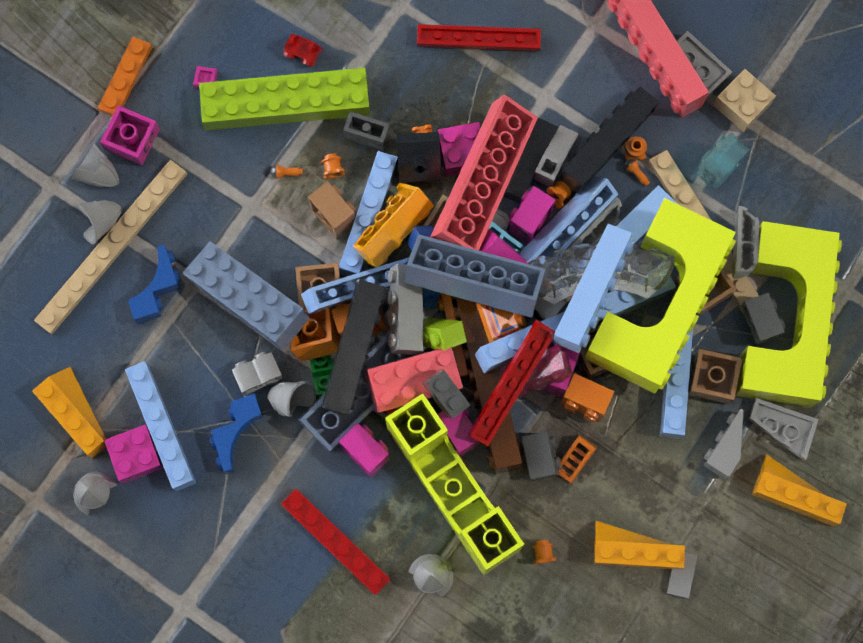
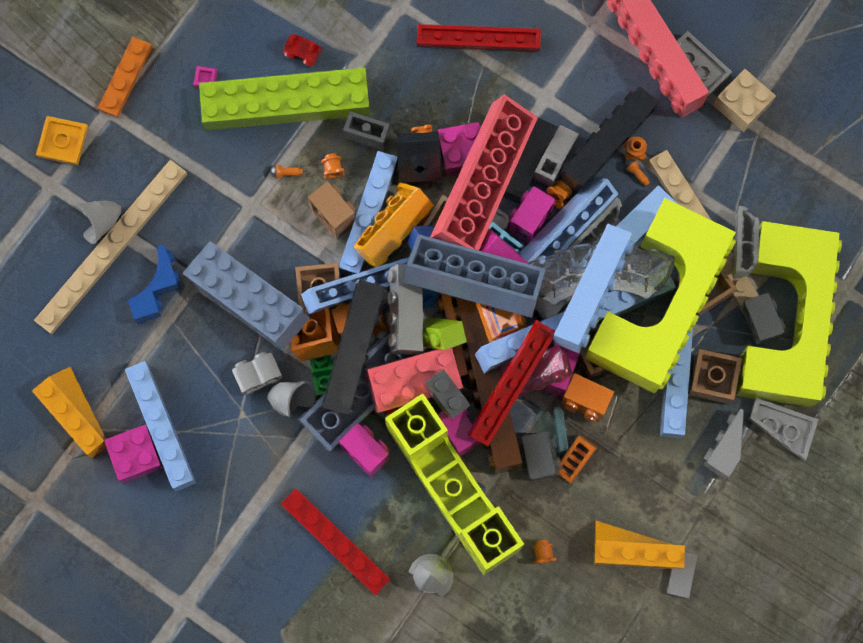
(62, 140): none -> light orange plate
(93, 491): light grey helmet -> none
(96, 170): light grey helmet -> none
(130, 135): dark pink brick -> none
(244, 412): blue arch -> none
(560, 430): none -> clear light blue tile
(722, 160): clear light blue brick -> none
(790, 491): light orange wedge -> none

